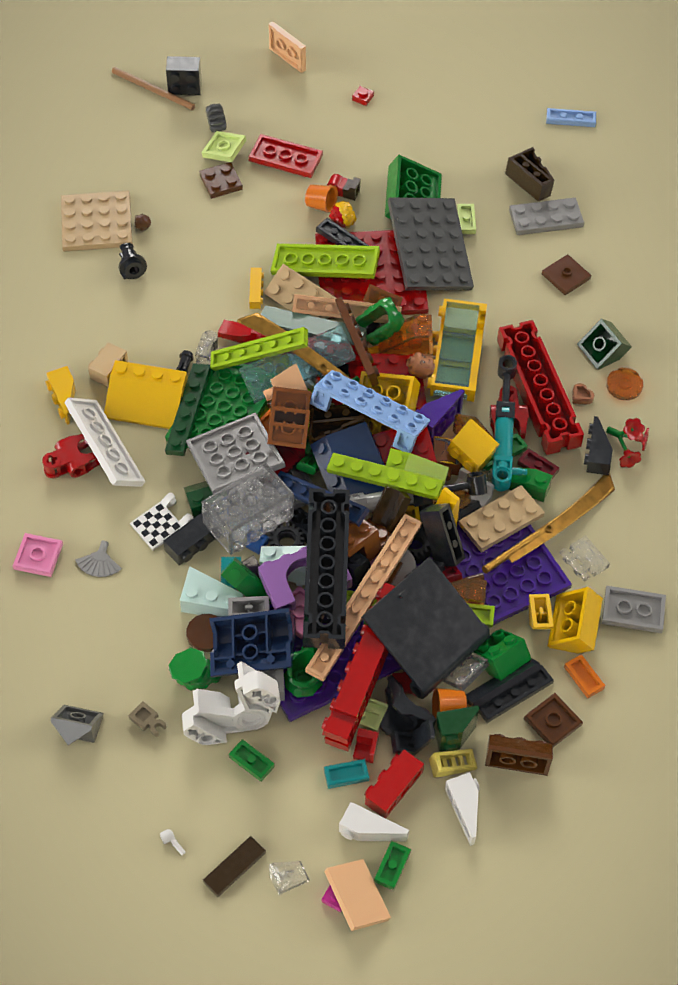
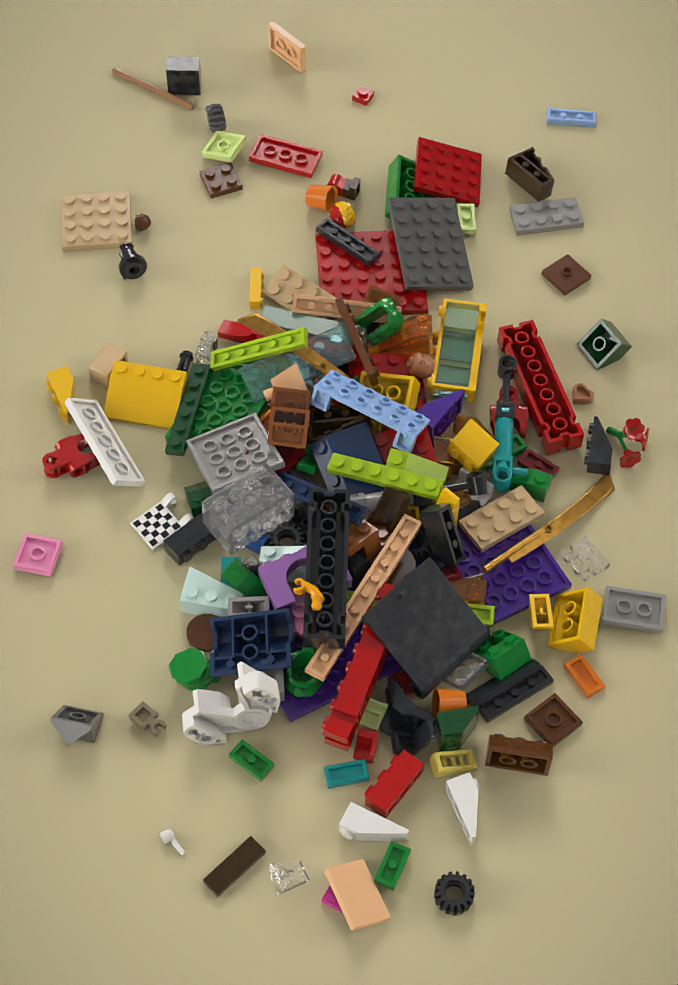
(98, 563): light grey hand -> none
(316, 595): none -> light orange piece
(327, 260): lime plate -> none
(447, 171): none -> red plate
(454, 880): none -> black tyre
(624, 384): clear orange tile -> none

